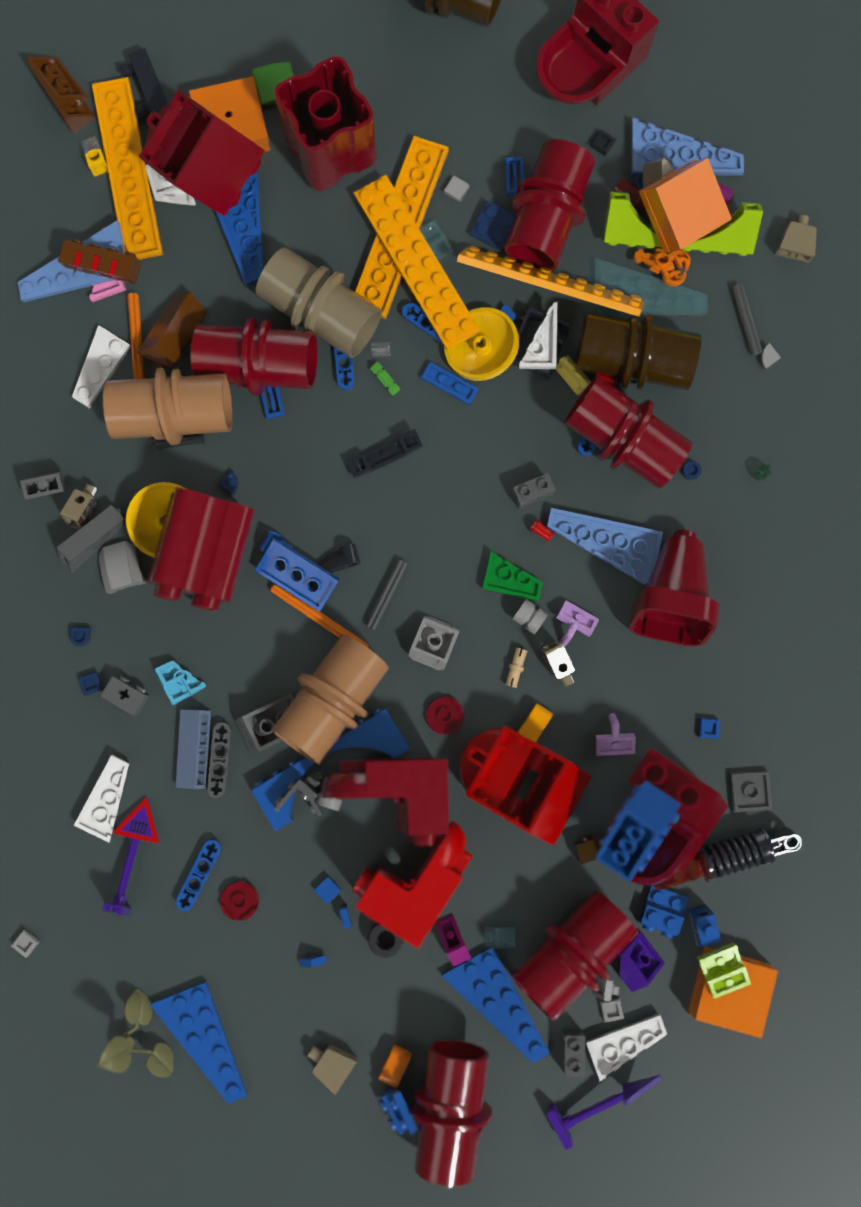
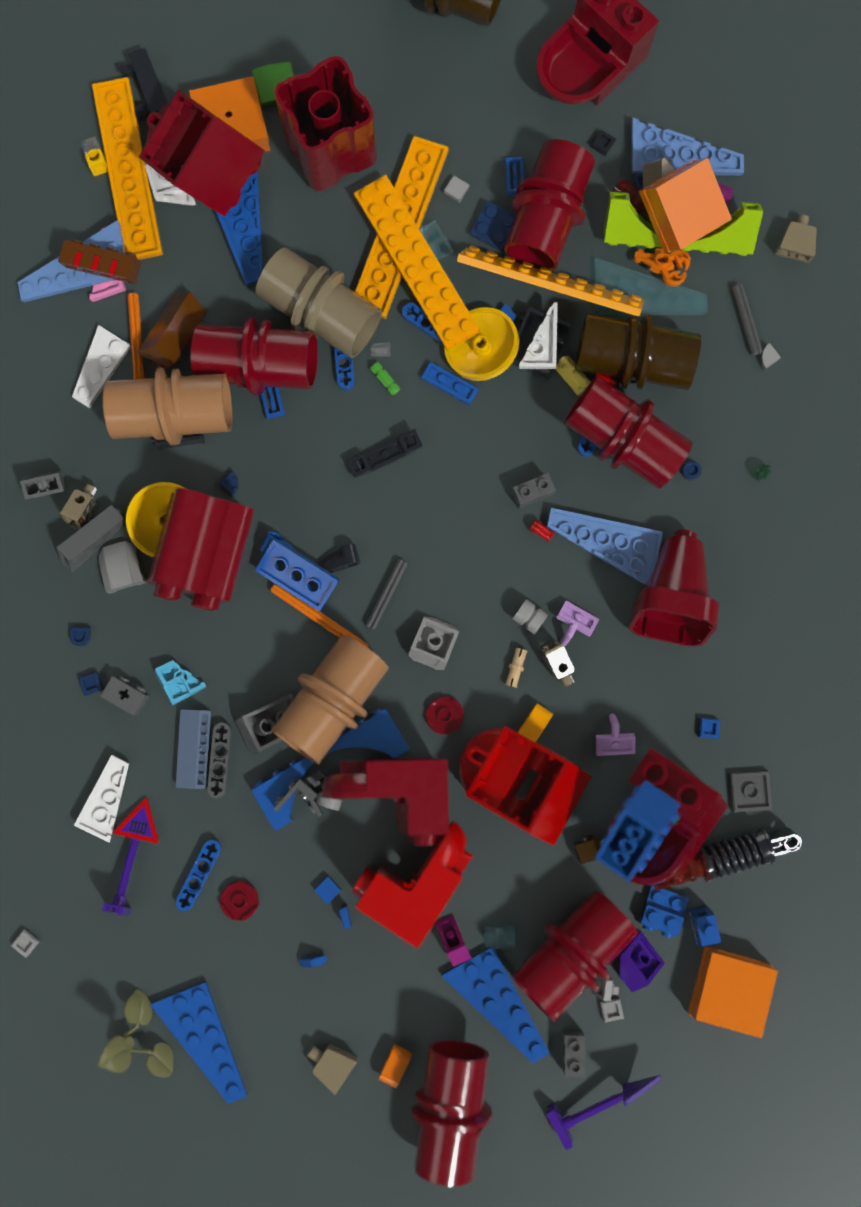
(63, 91): reddish brown slope -> none
(377, 948): black tyre -> none
(395, 1106): blue plate -> none
(510, 580): green wing -> none
(620, 1045): white wing -> none
(724, 970): lime slope -> none

